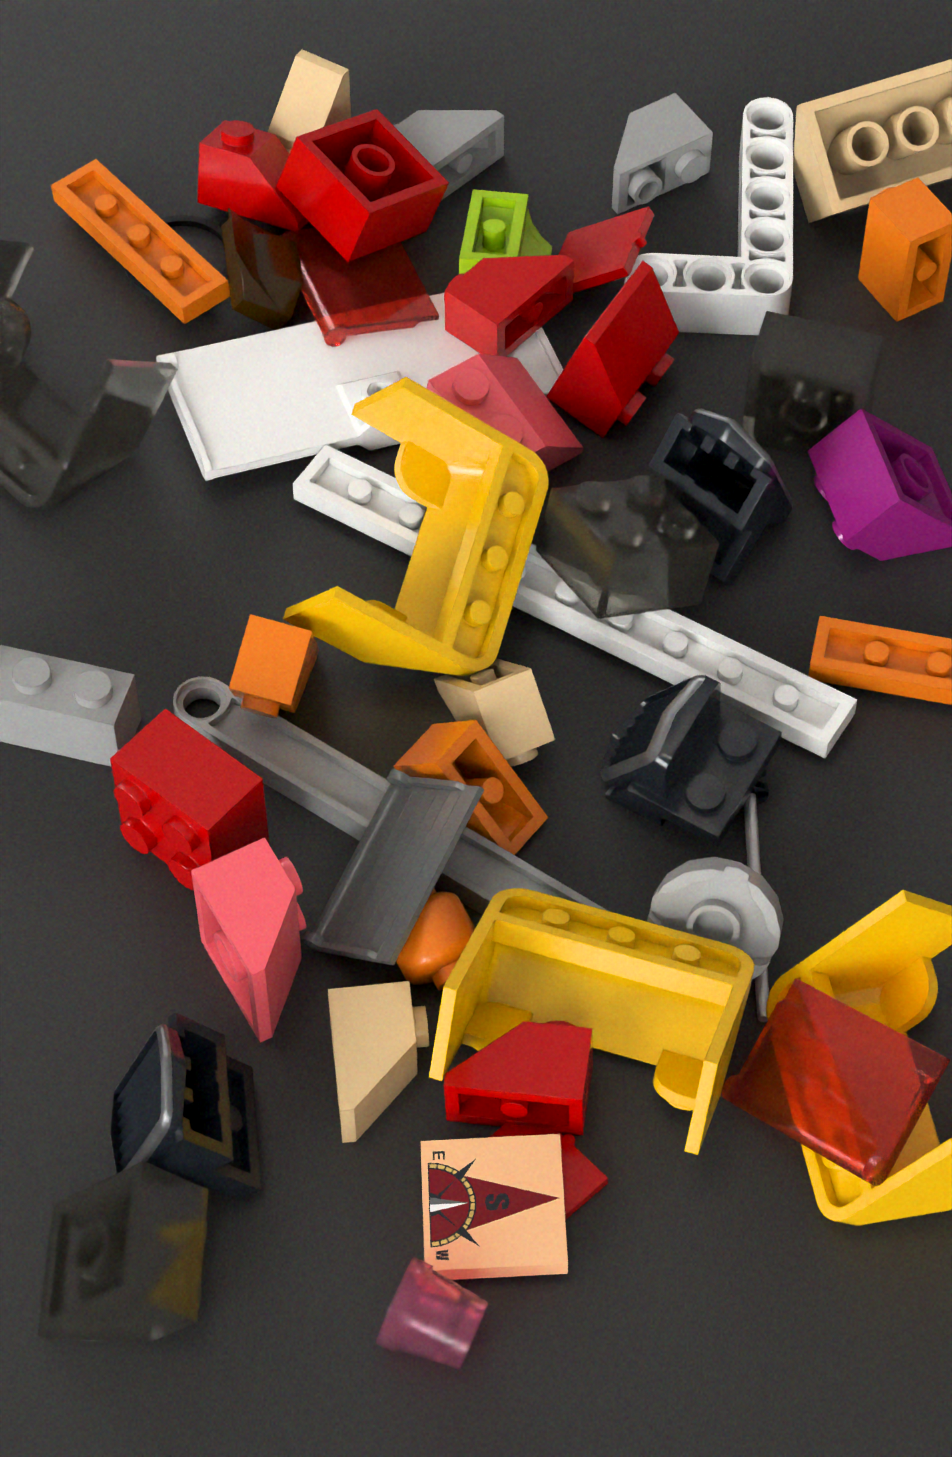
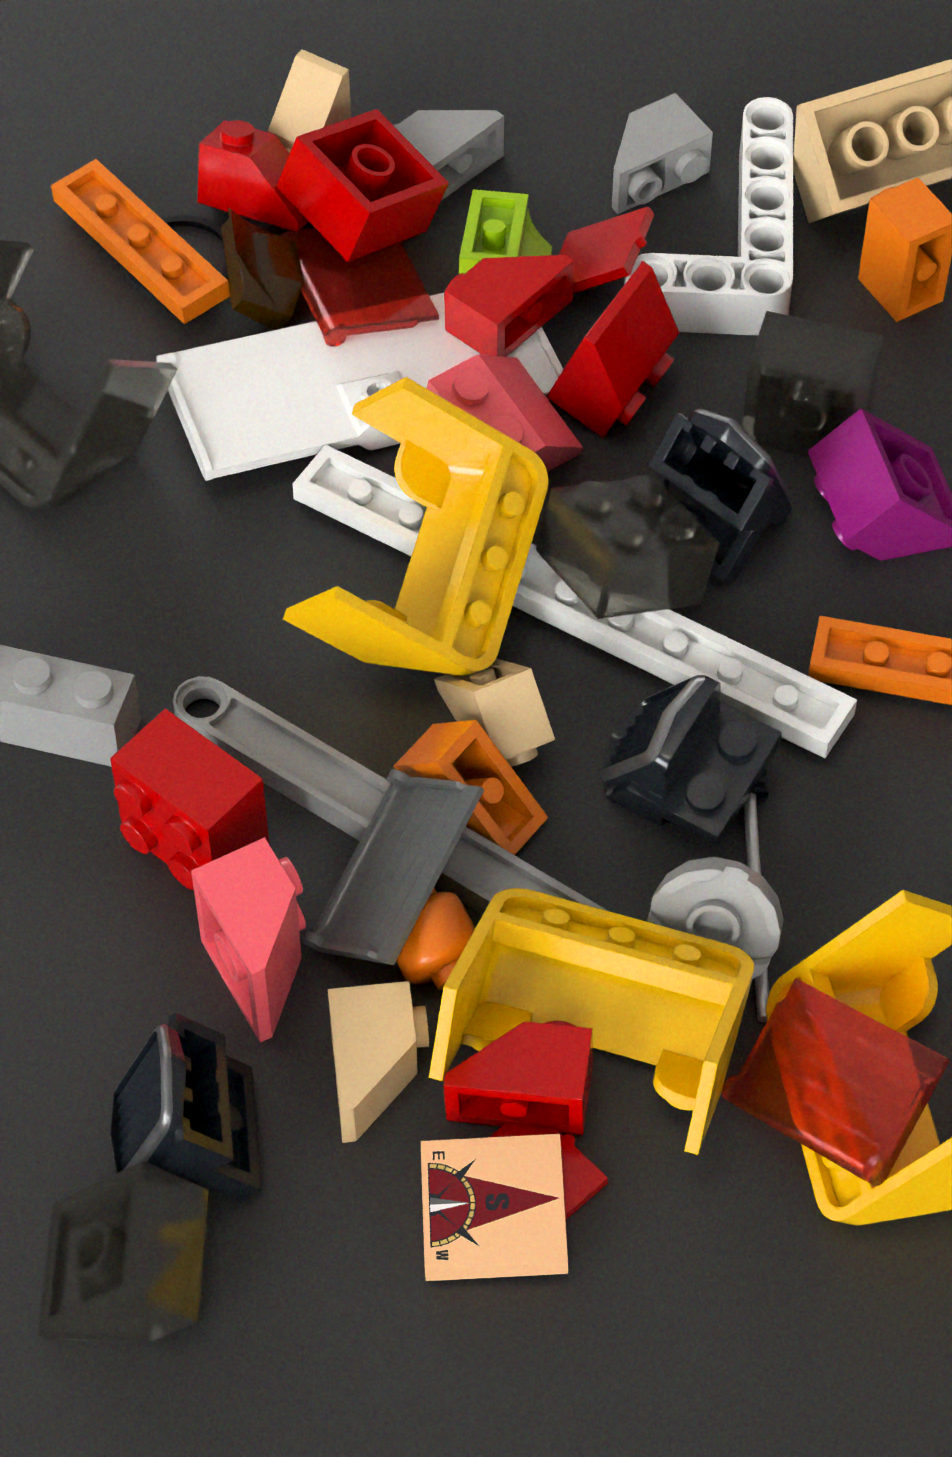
(273, 666): orange slope -> none
(432, 1316): clear pink piece -> none

